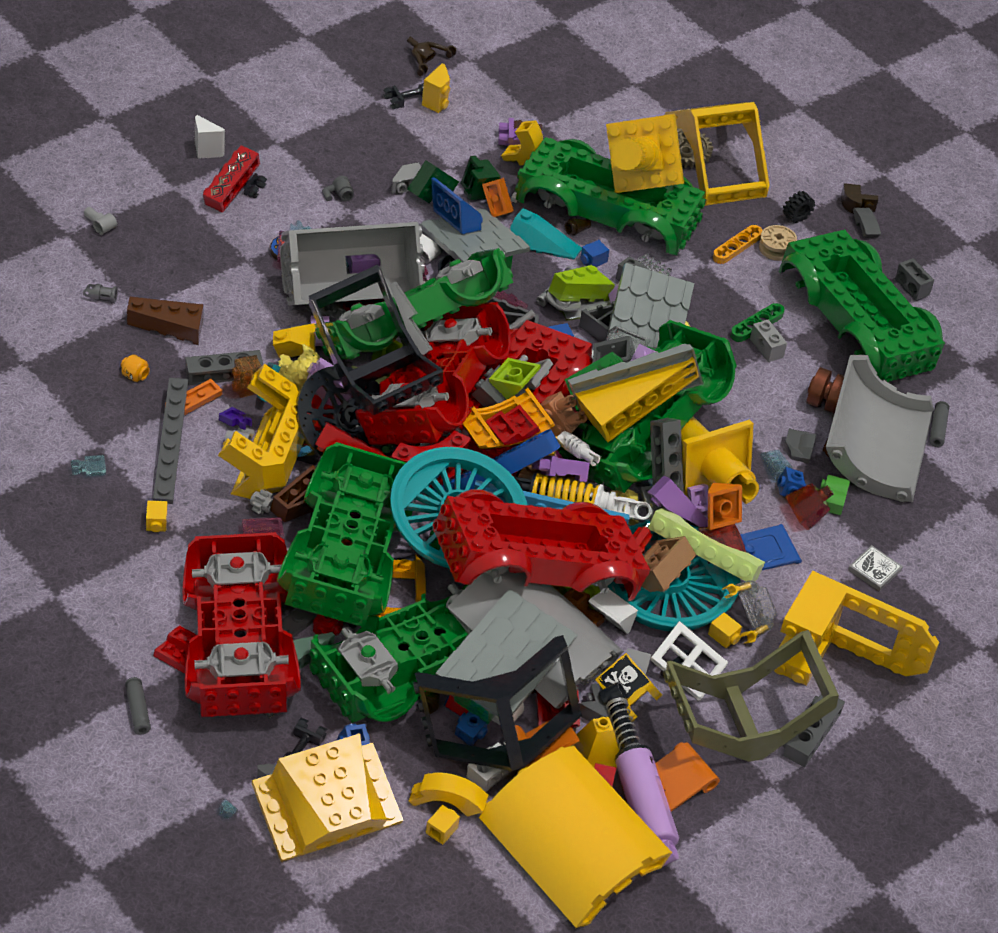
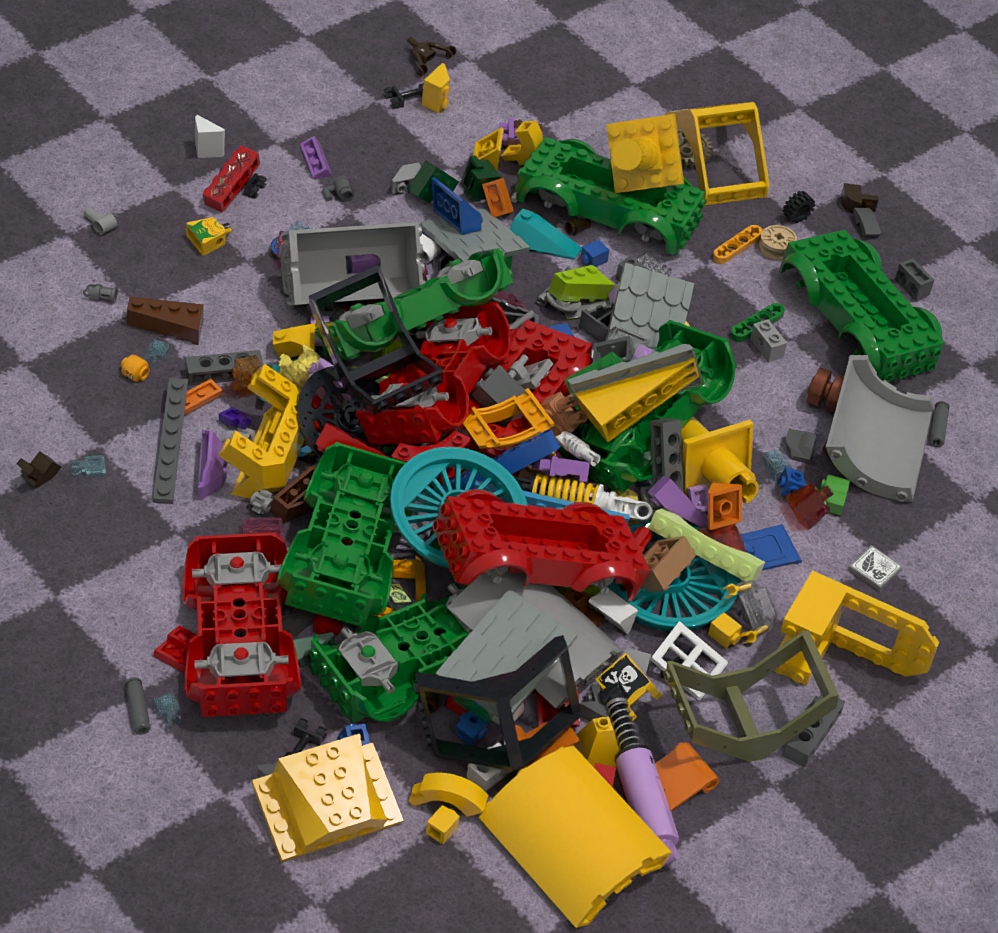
(39, 470): none -> dark brown brick
(156, 516): yellow brick -> none
(157, 350): none -> clear light blue plate
(167, 707): none -> clear light blue plate
(207, 234): none -> yellow torso
(211, 465): none -> medium lavender wedge
(228, 807): clear light blue hinge -> none
(315, 158): none -> medium lavender slope
(398, 597): none -> tile
(407, 312): light grey slope -> none
(490, 147): none -> yellow slope
(513, 376): lime slope -> none
(513, 425): red slope -> none

